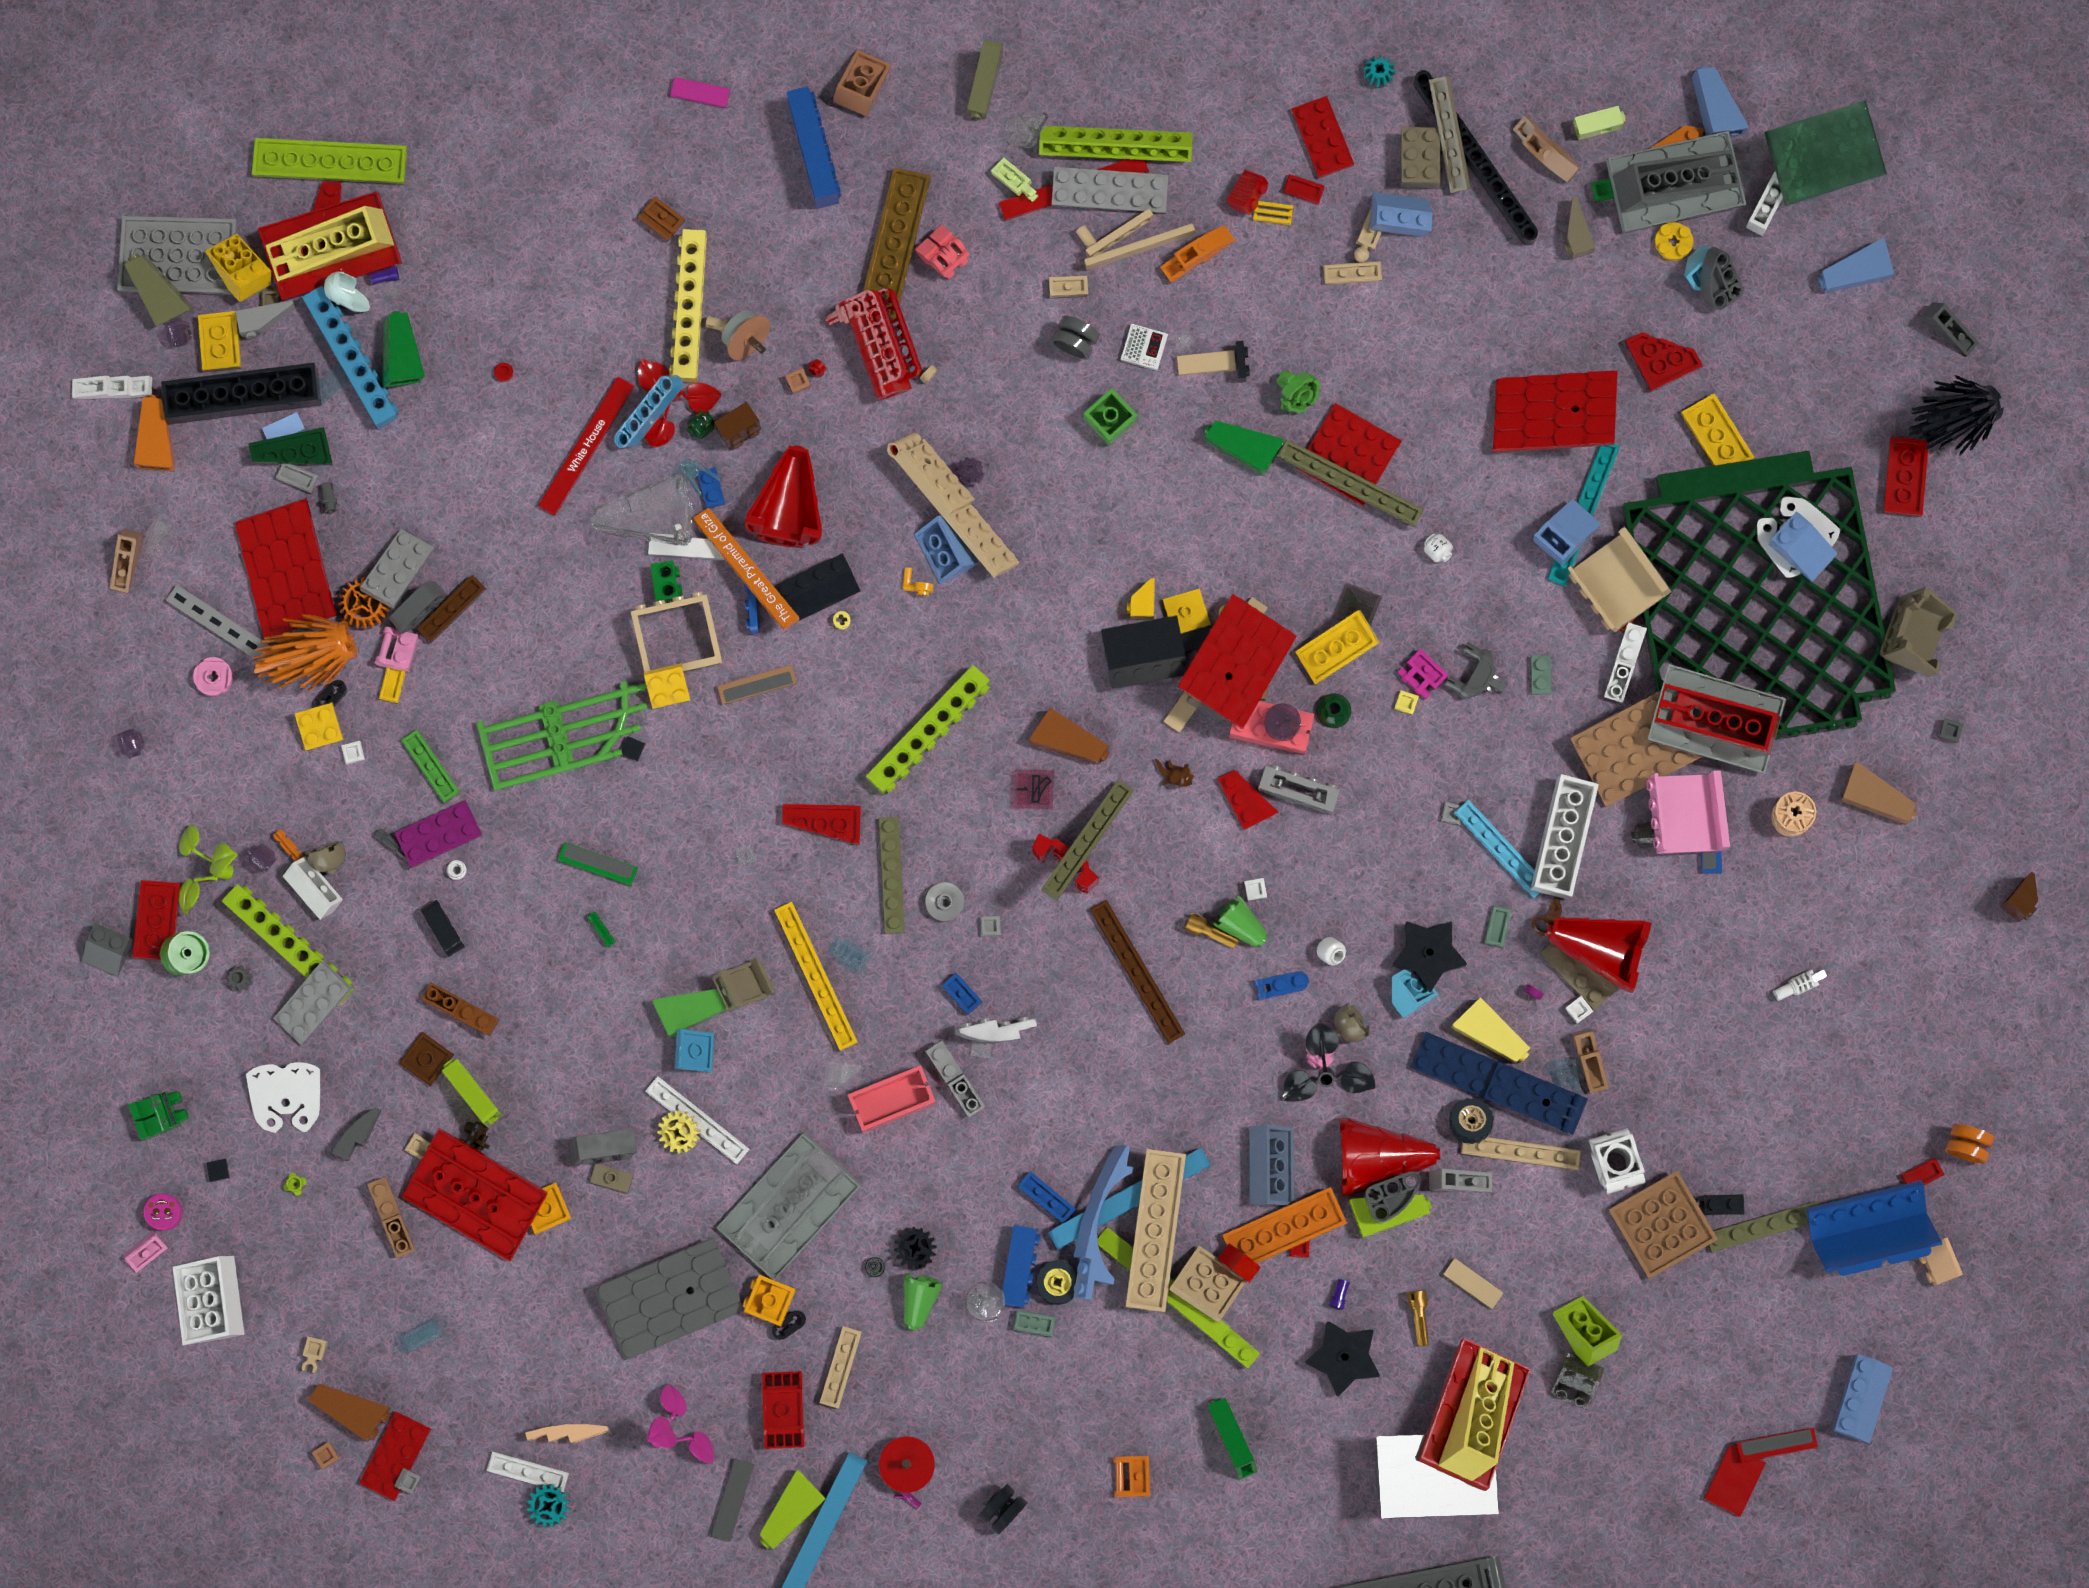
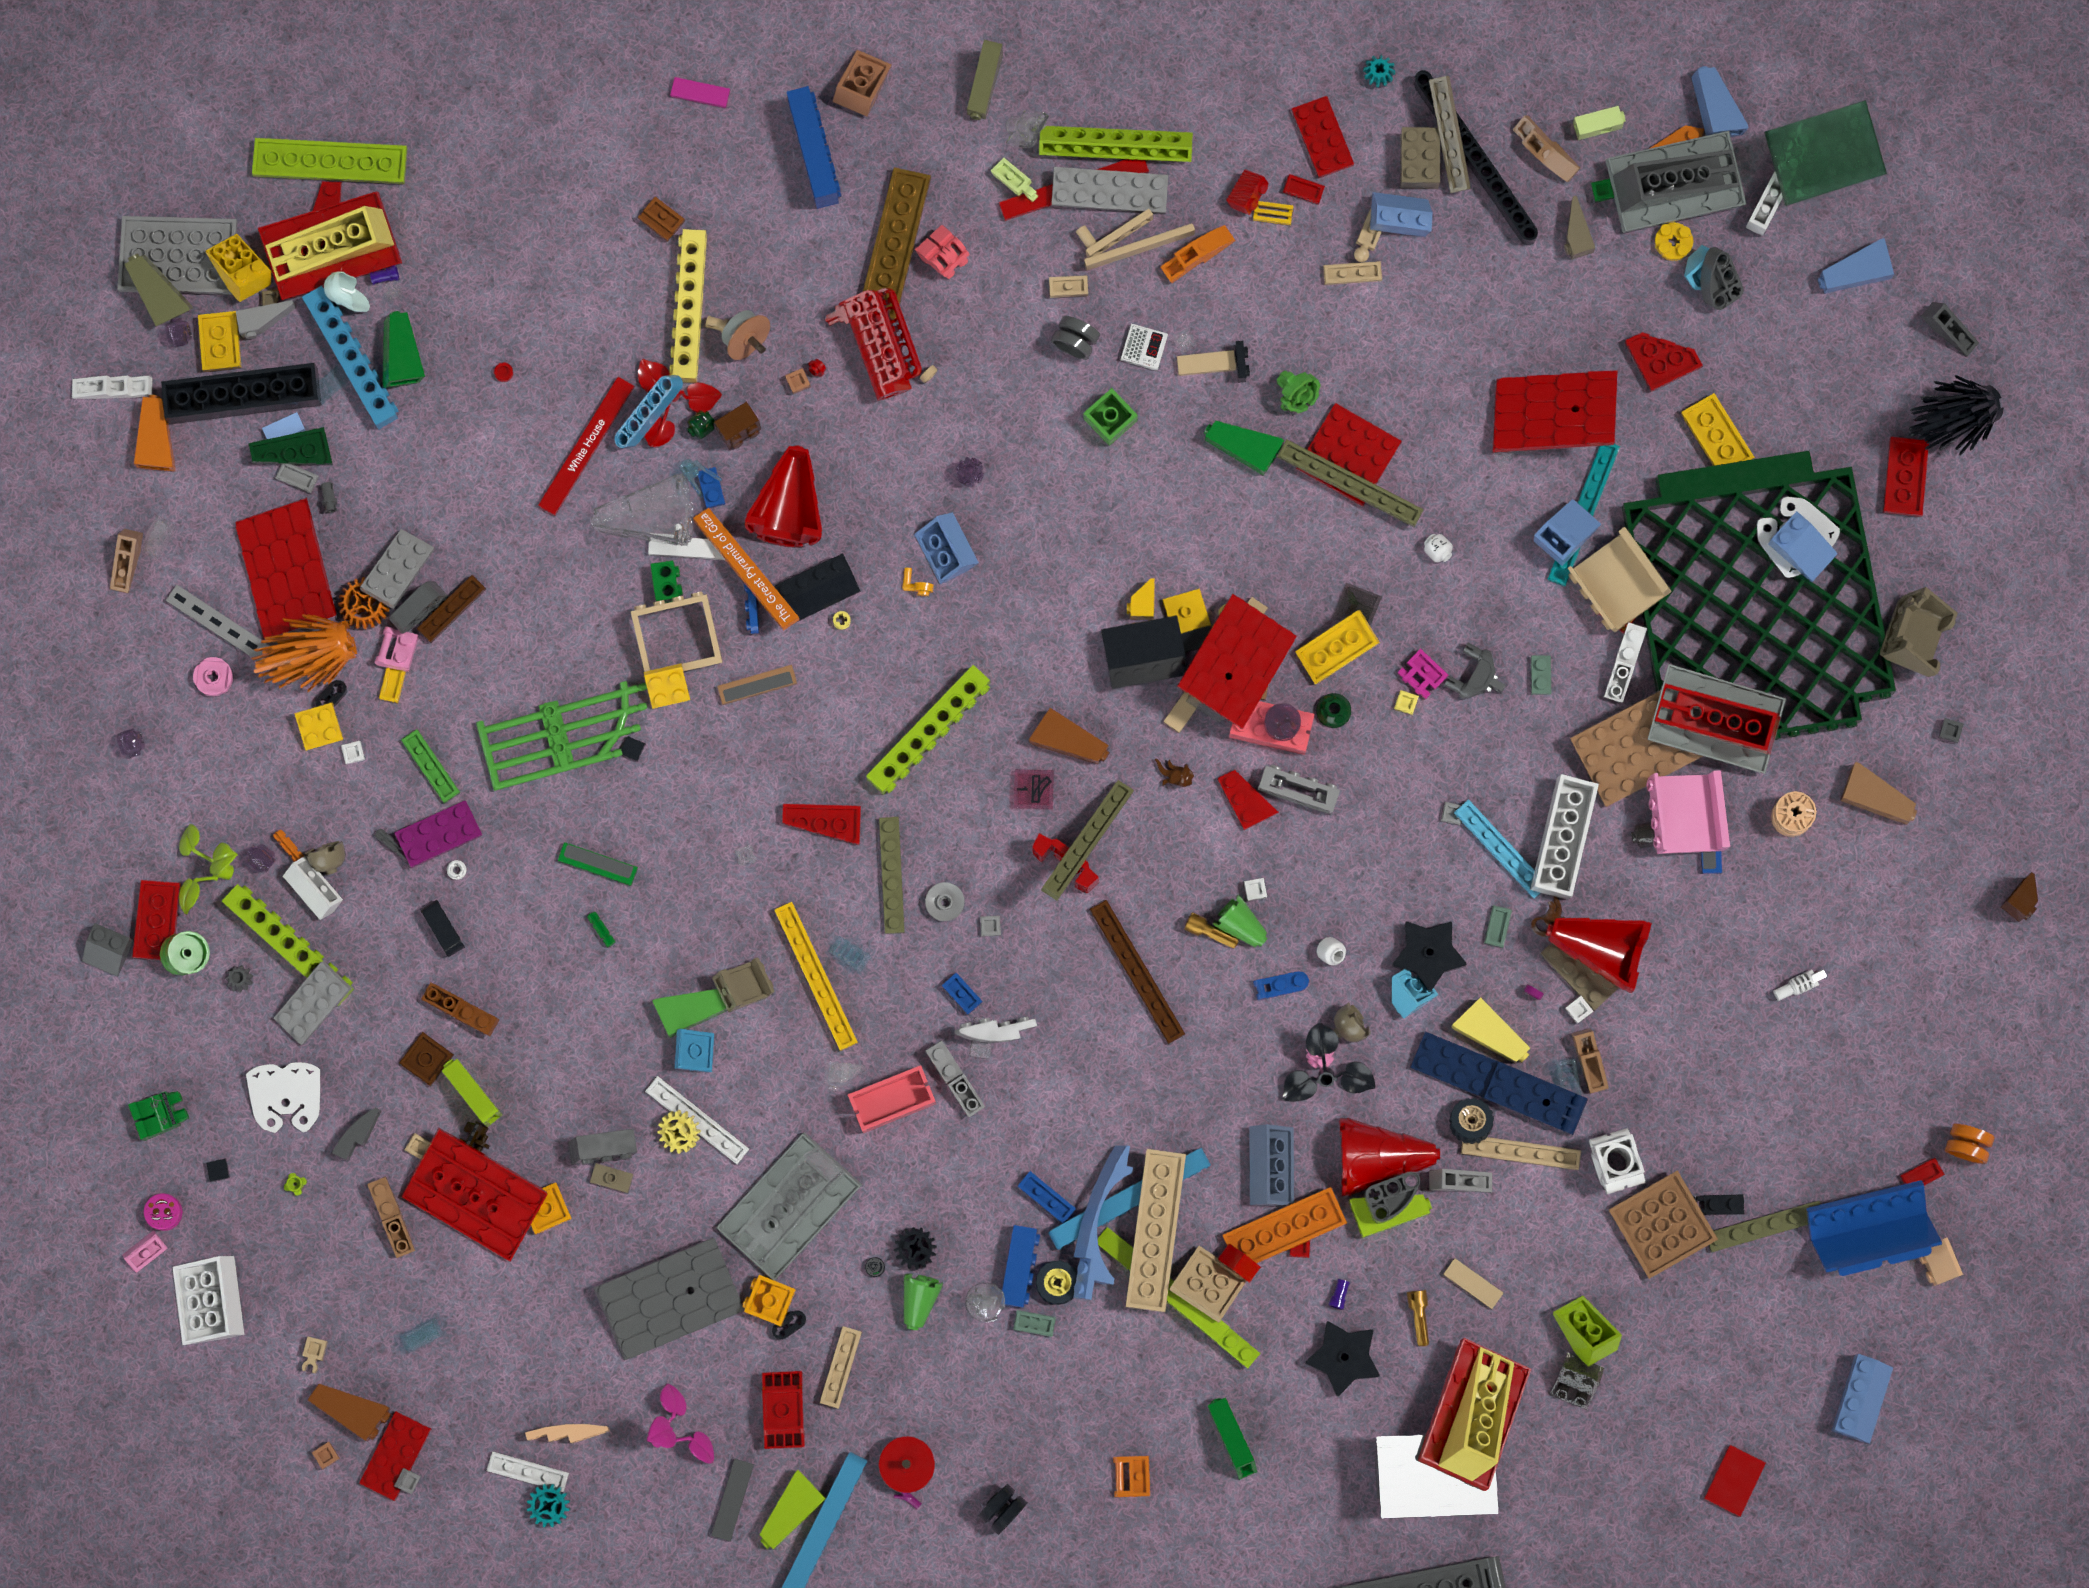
(951, 501): tan hinge -> none
(1776, 1445): tile -> none

